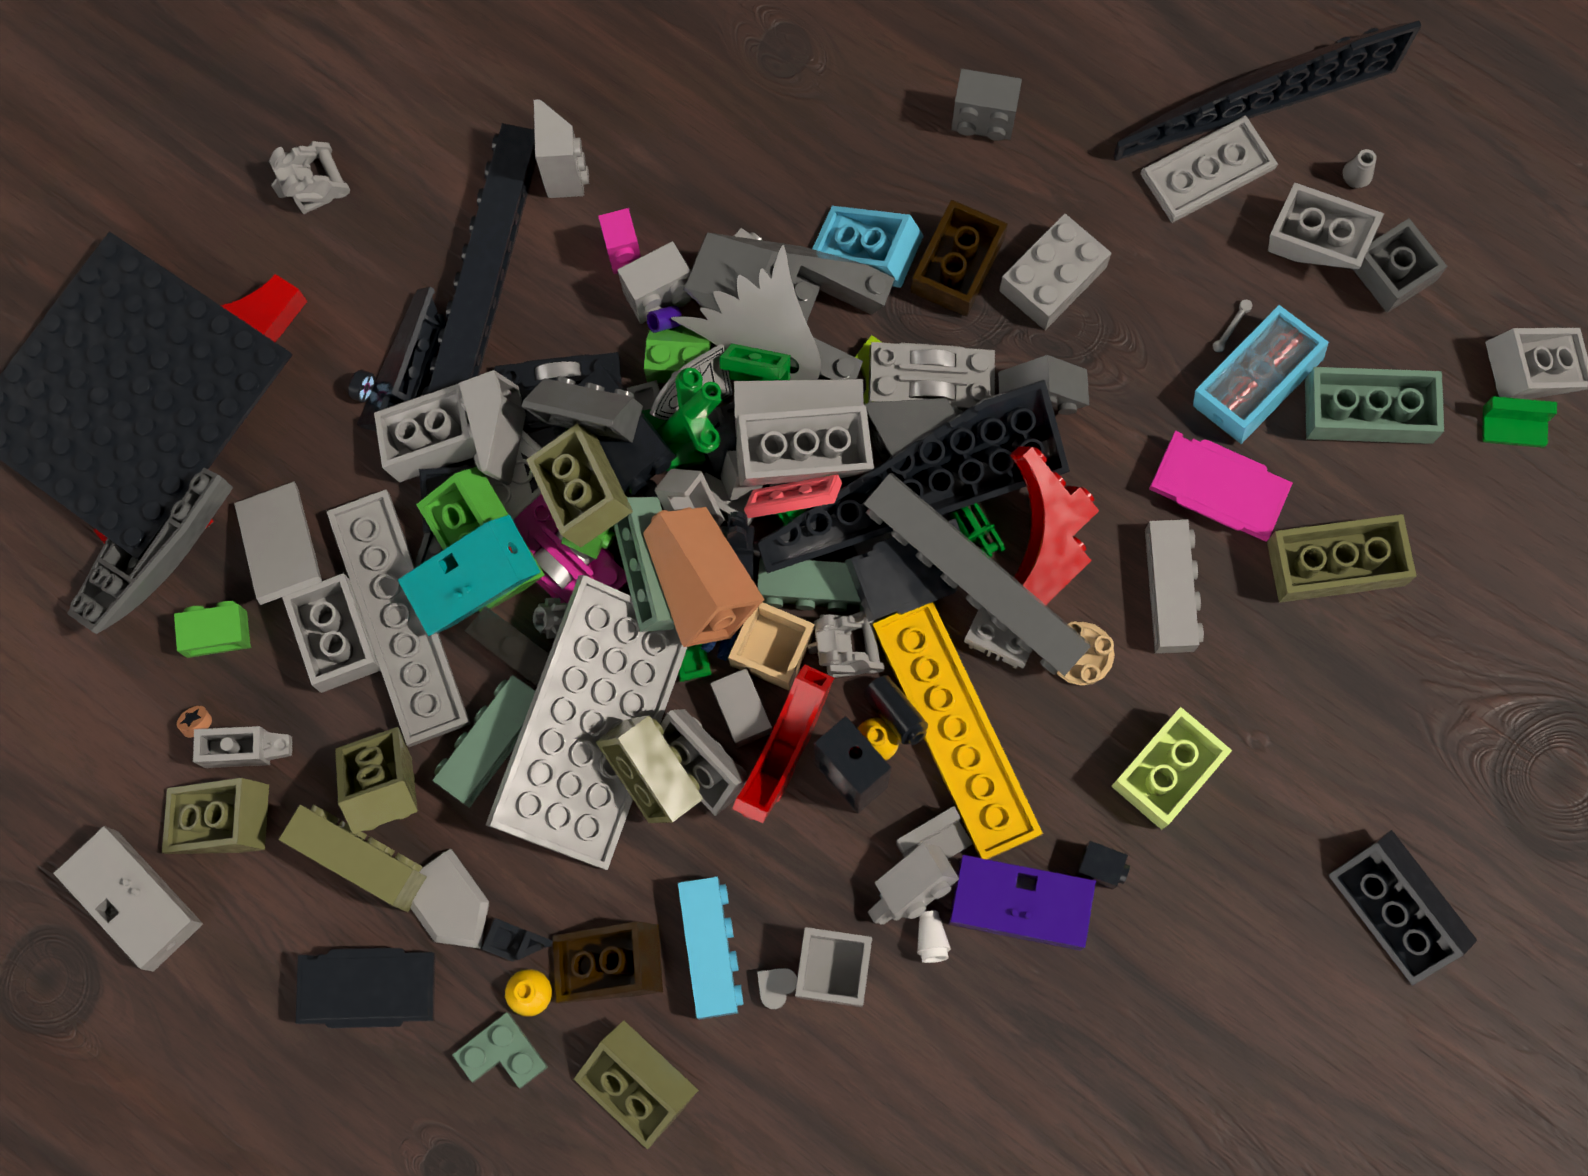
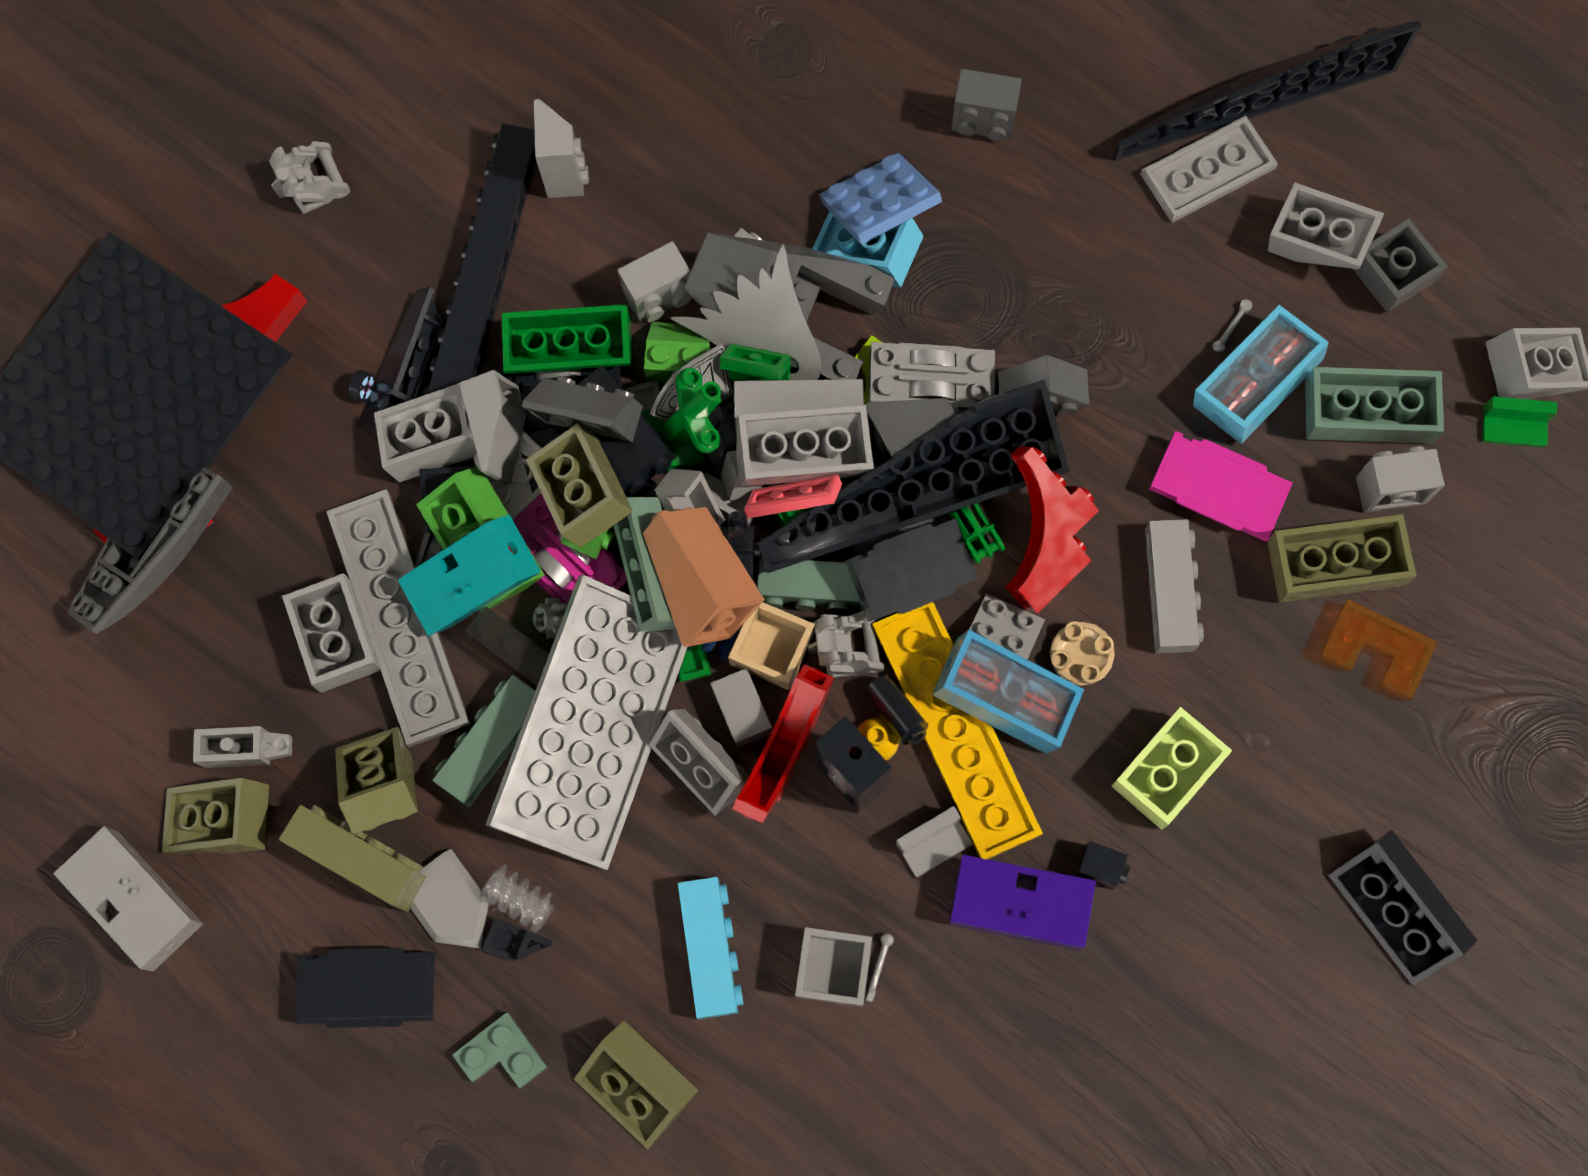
(193, 718): nougat tile -> none
(212, 629): bright green piece -> none
(277, 543): light grey tile -> none
(518, 899): none -> clear piece
(528, 992): yellow brick -> none
(566, 339): none -> green slope
(607, 962): dark brown slope -> none
(619, 238): dark pink brick -> none
(650, 769): brick -> none
(661, 318): dark purple hinge -> none
(775, 986): light grey tile -> none
(880, 198): none -> medium blue plate
(886, 940): none -> light grey hinge
(913, 884): light grey hinge -> none
(932, 938): white cone -> none
(959, 258): dark brown brick -> none
(977, 574): dark grey brick -> none
(1008, 692): none -> brick
(1054, 271): light grey brick -> none
(1360, 169): light grey cone -> none
(1399, 479): none -> light grey brick
(1406, 648): none -> clear orange plate

